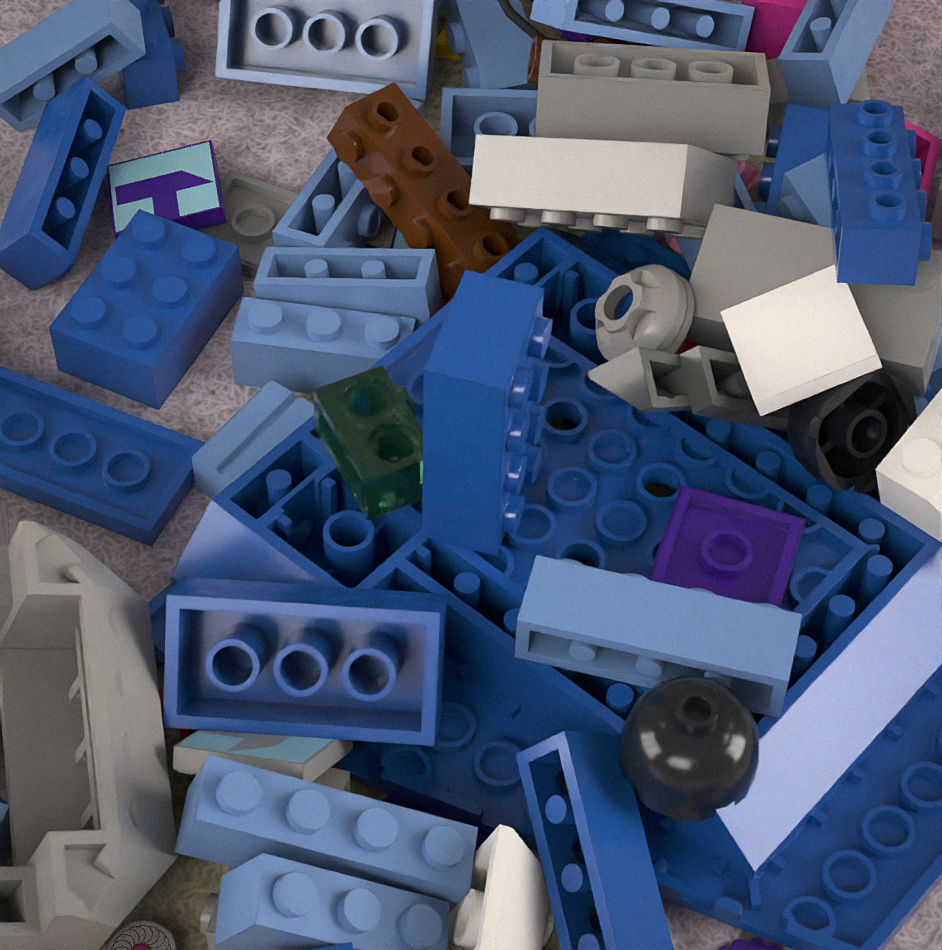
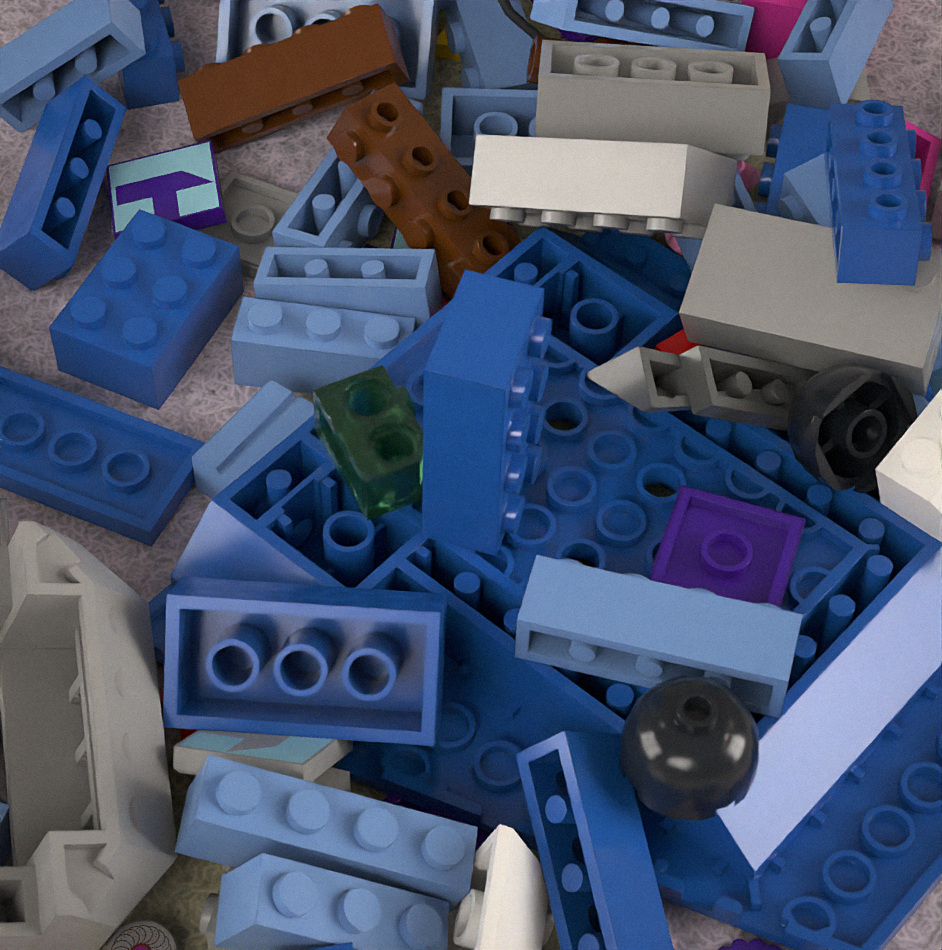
(293, 78): none -> reddish brown brick
(657, 317): light grey piece -> none
(800, 340): white tile -> none

